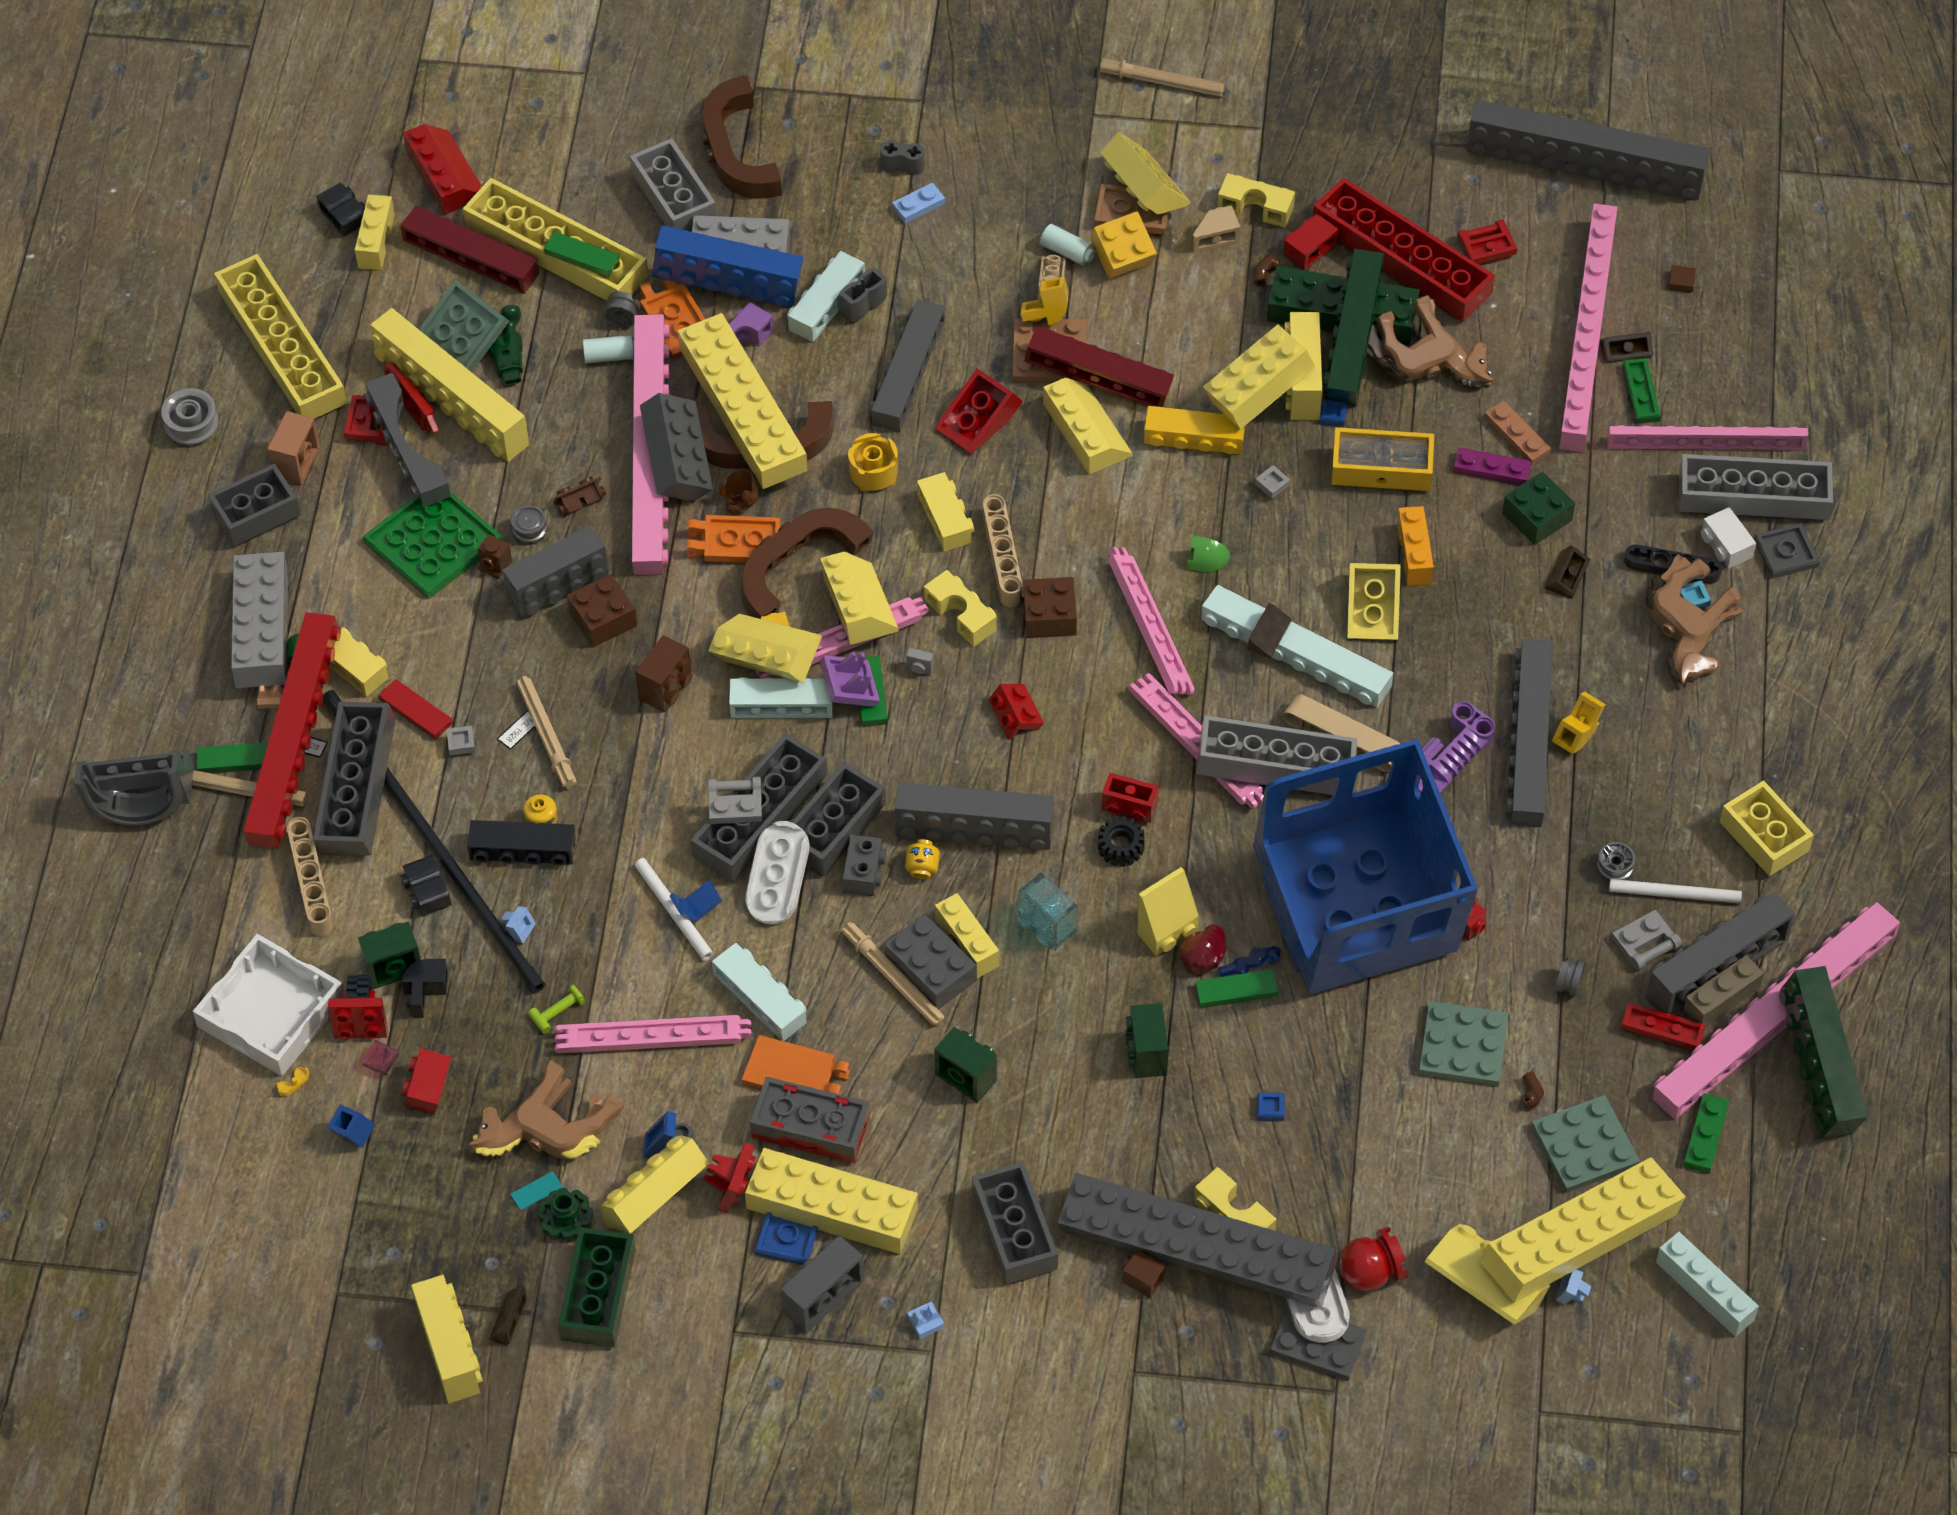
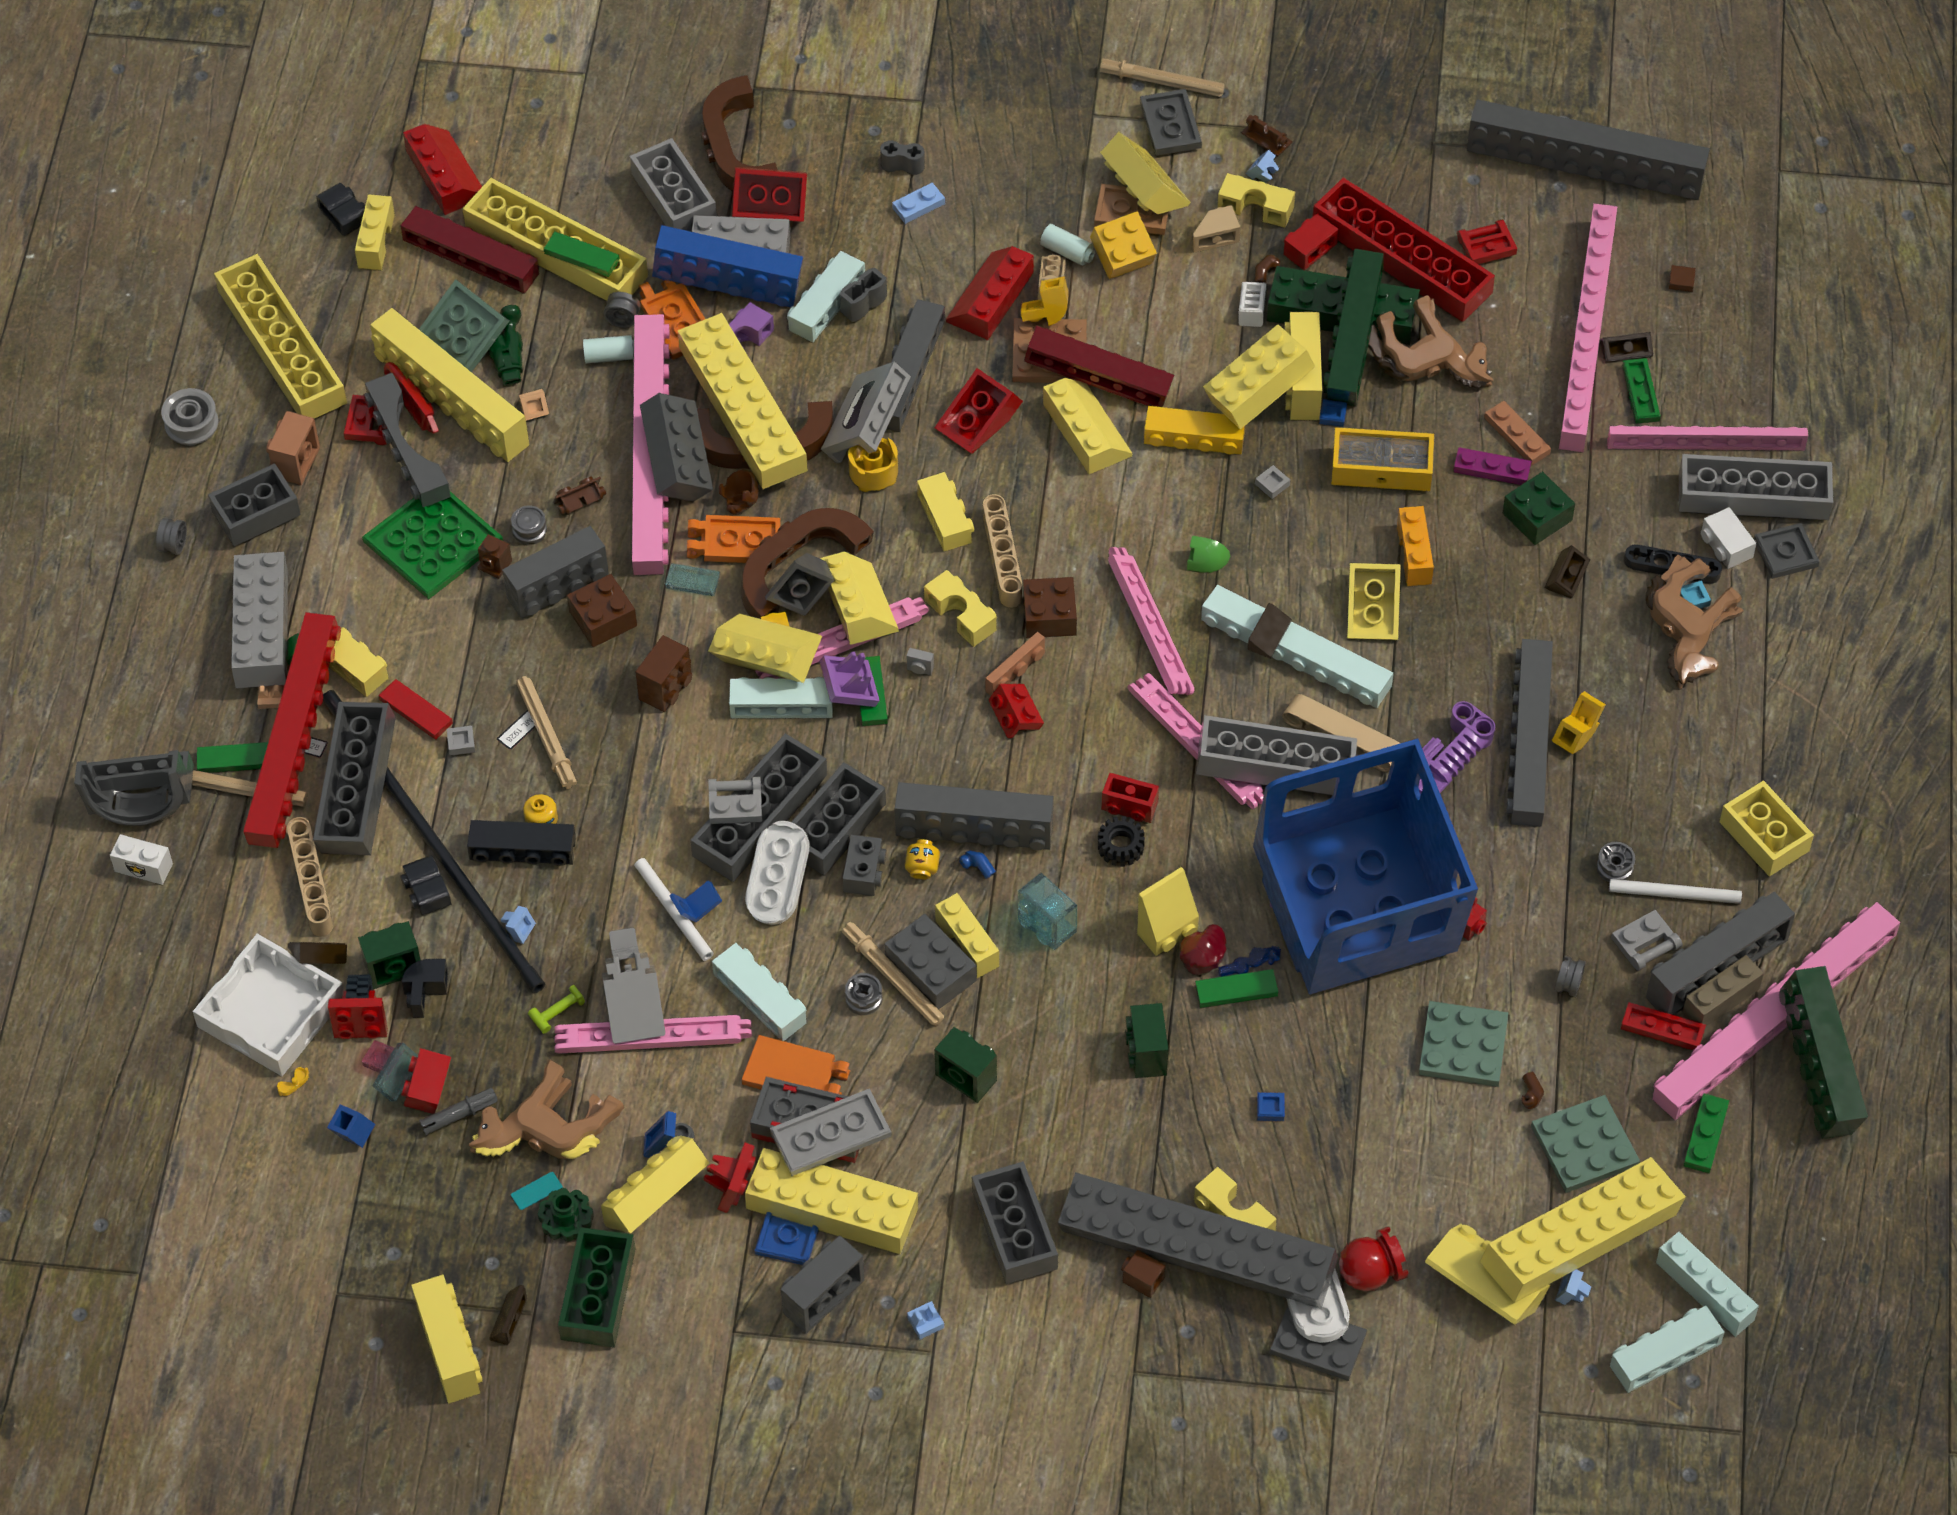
(141, 859): none -> white brick
(171, 536): none -> flat silver wheel
(319, 952): none -> dark brown slope
(395, 1072): none -> clear light blue tile
(459, 1110): none -> dark grey axle
(534, 404): none -> light nougat tile
(632, 992): none -> light grey piece
(692, 579): none -> clear light blue tile
(769, 194): none -> red brick
(801, 584): none -> dark grey slope
(830, 1132): none -> light grey tile
(859, 1002): none -> flat silver wheel
(866, 410): none -> light grey panel
(978, 860): none -> blue arm
(992, 291): none -> red slope
(1016, 663): none -> nougat plate
(1170, 122): none -> dark grey plate
(1252, 305): none -> white slope
(1261, 165): none -> light blue tile
(1266, 136): none -> reddish brown hinge
(1666, 1348): none -> light aqua brick

